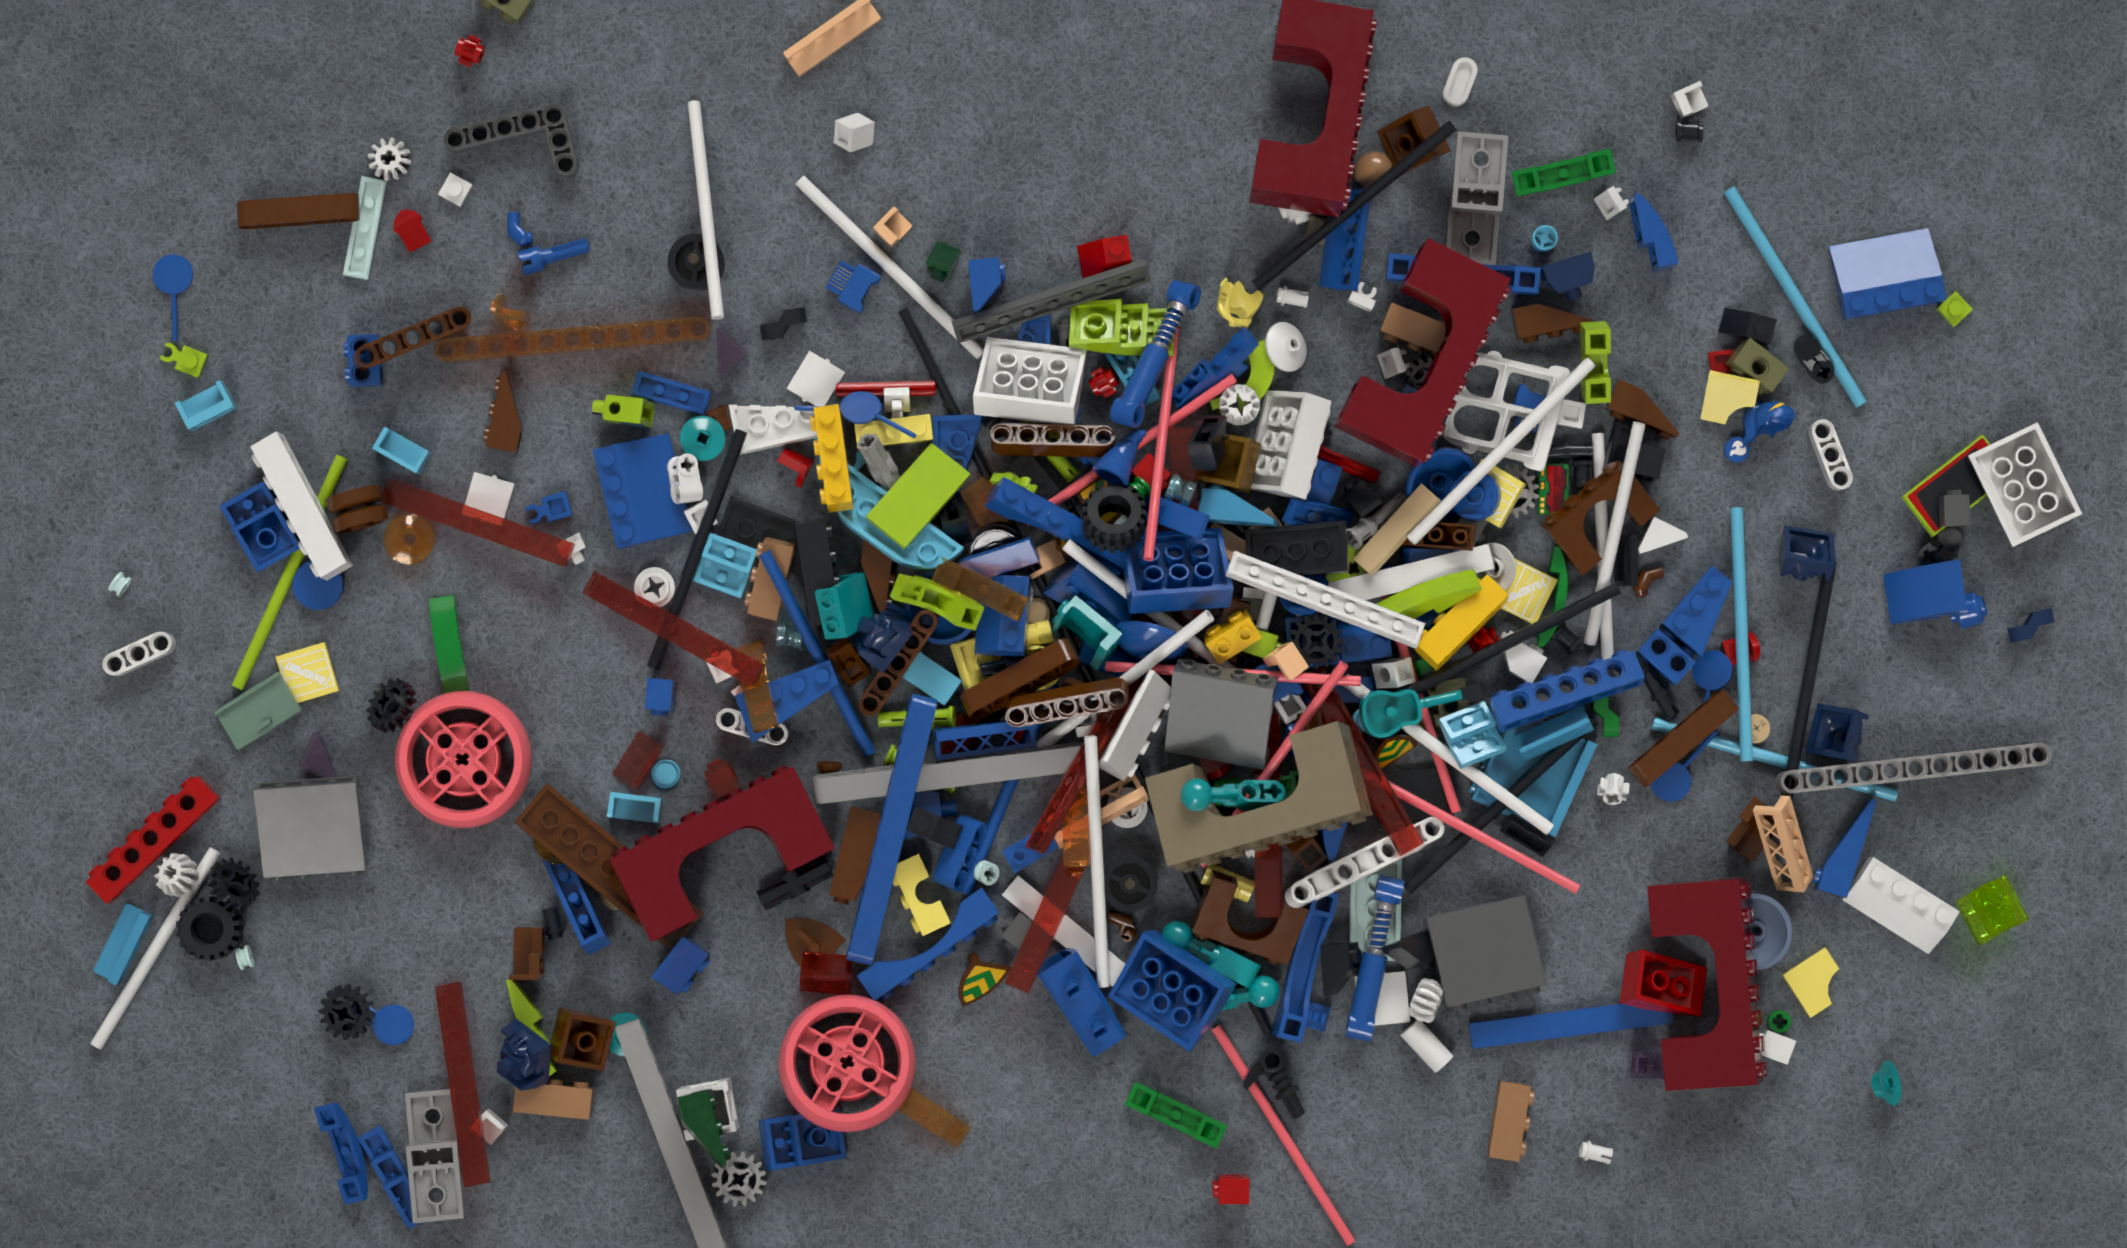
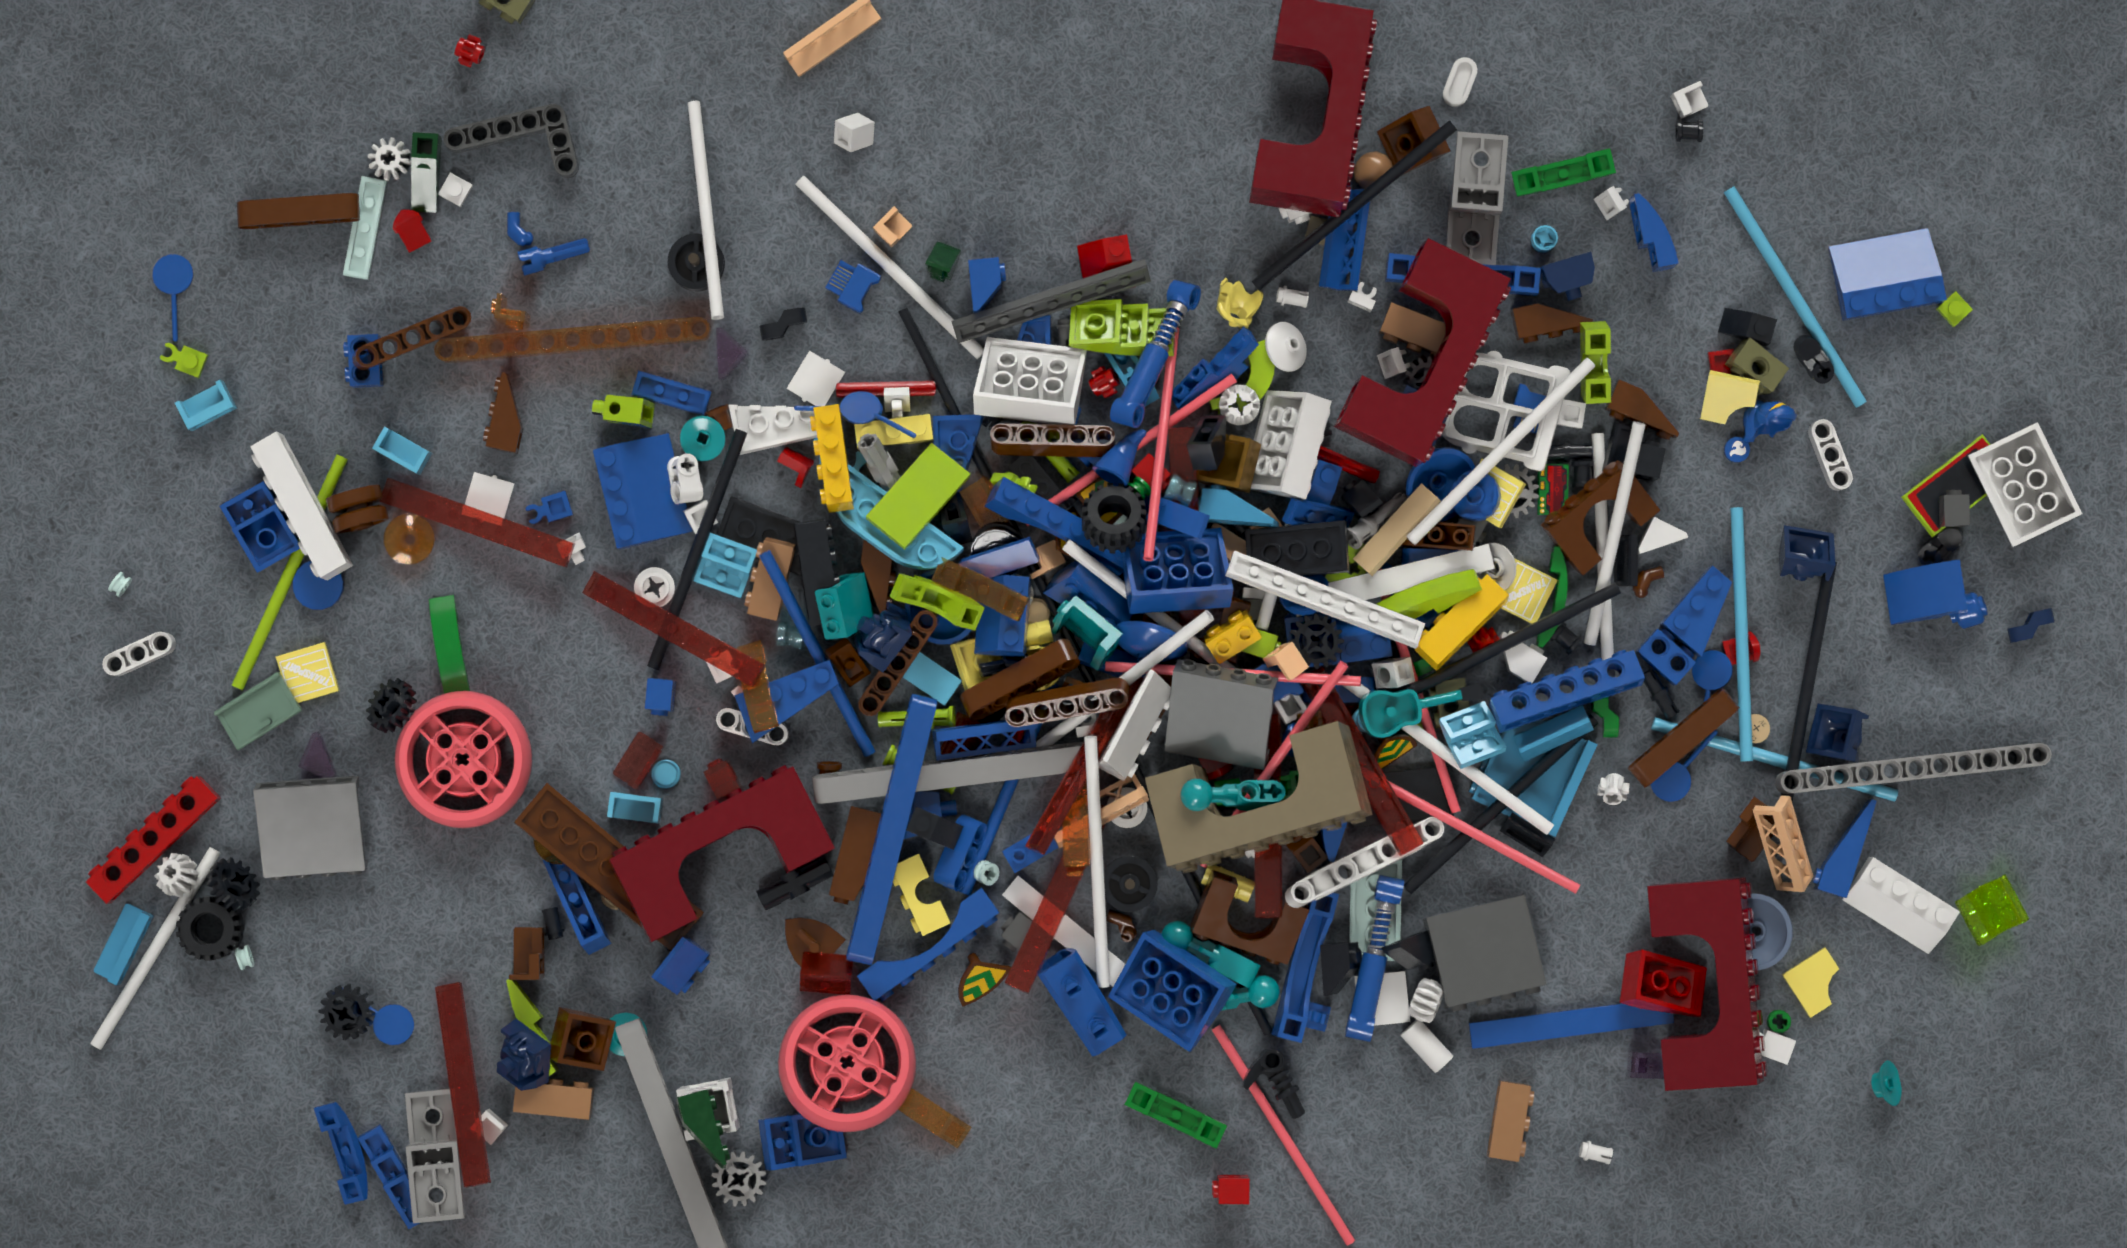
(425, 171): none -> slope

